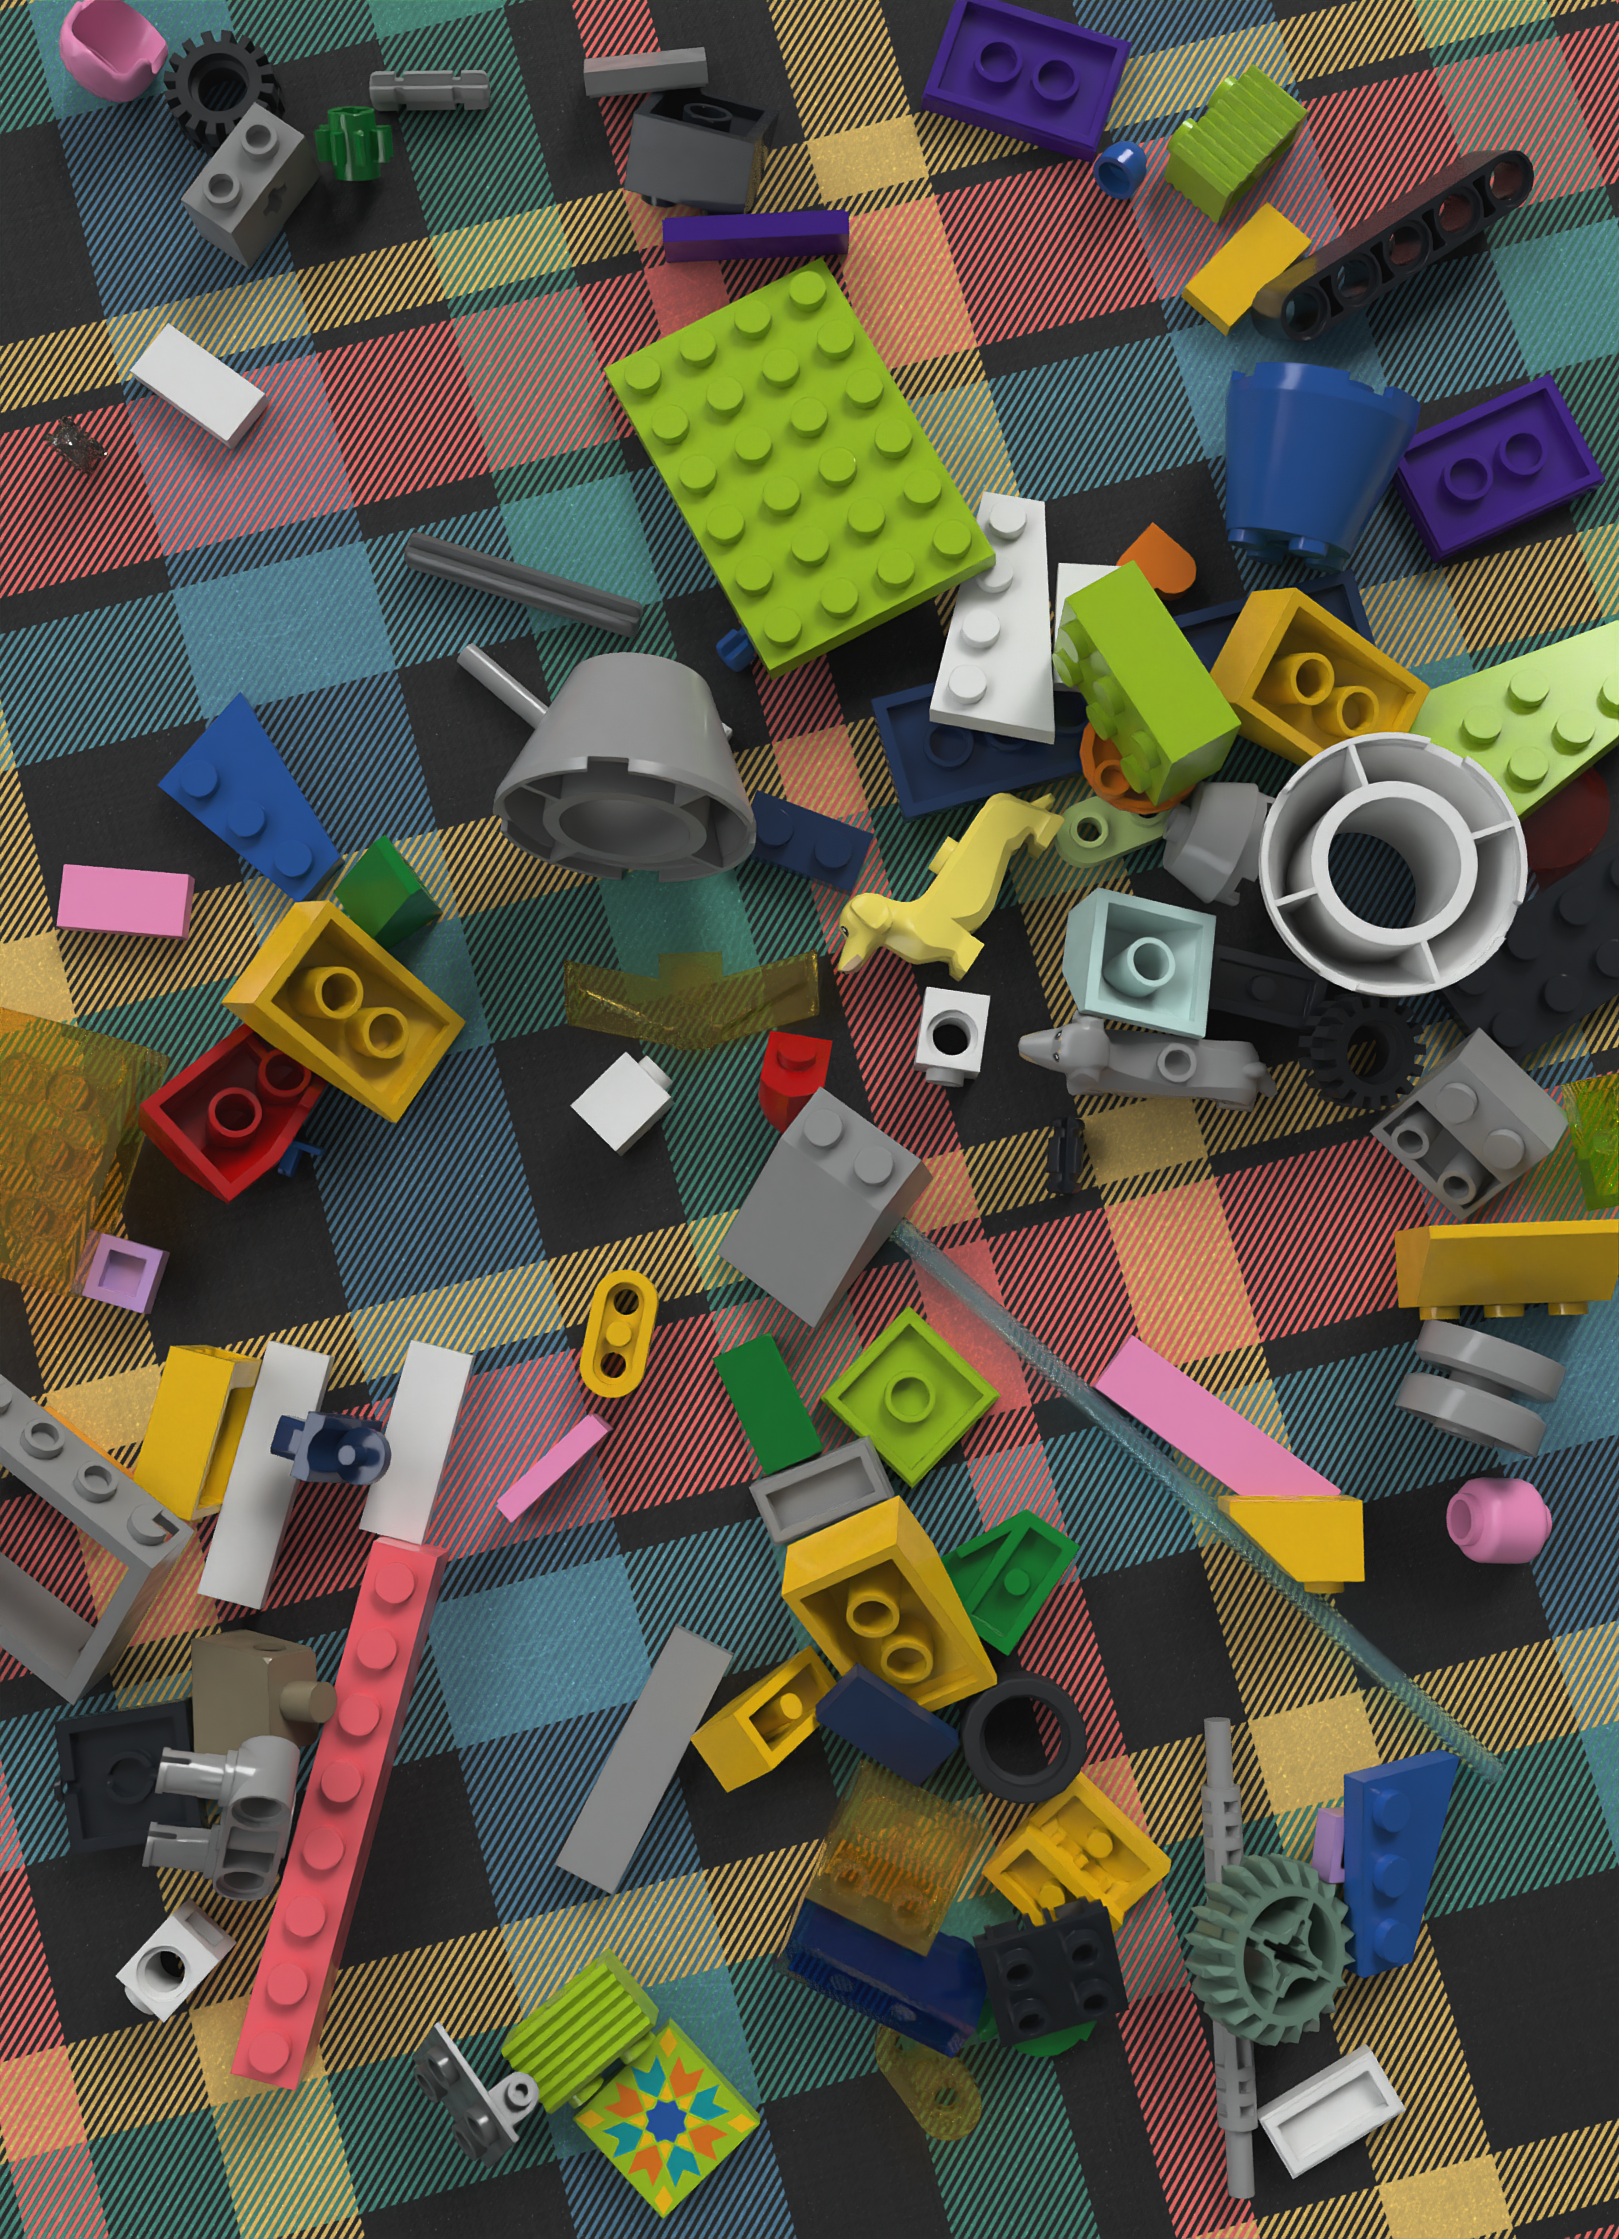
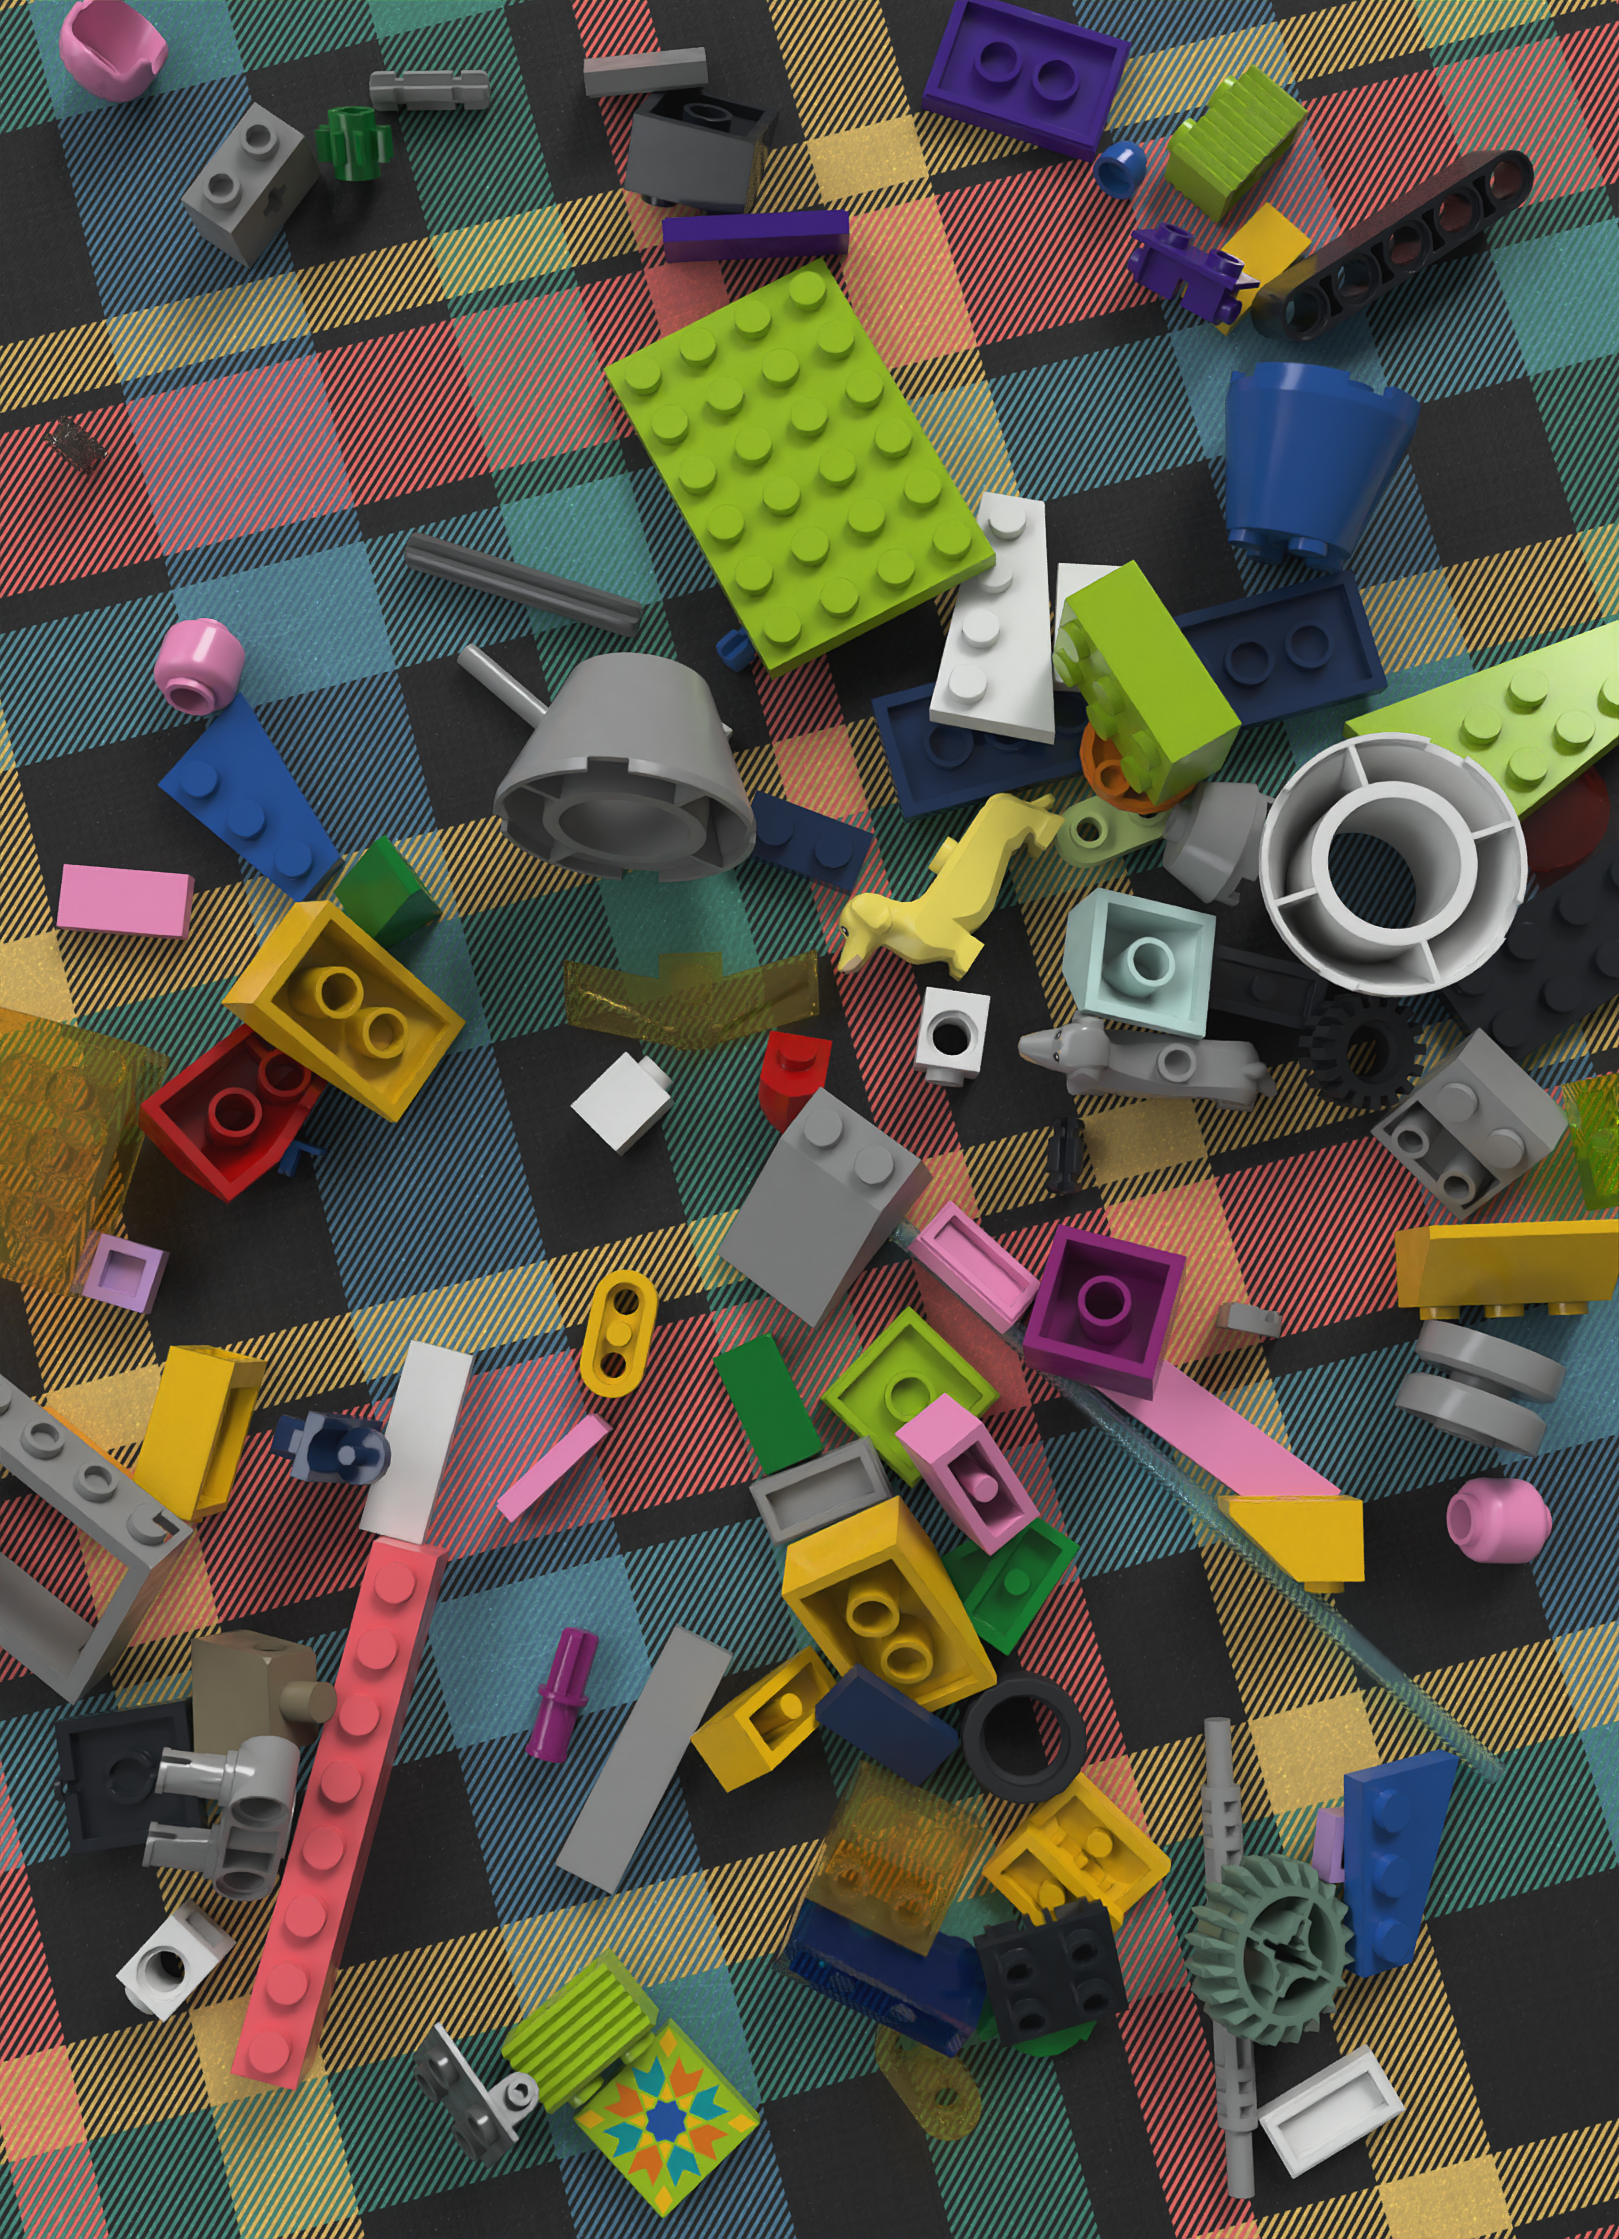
(199, 666): none -> bright pink head
(200, 386): white tile -> none
(209, 66): black tyre -> none
(260, 1483): white tile -> none
(563, 1695): none -> magenta axle
(967, 1473): none -> bright pink brick
(975, 1267): none -> bright pink tile
(1105, 1312): none -> magenta brick
(1162, 562): orange tile -> none
(1211, 277): none -> dark purple hinge
(1249, 1319): none -> light grey tile
(1309, 678): yellow slope -> none
(1494, 469): dark purple tile -> none

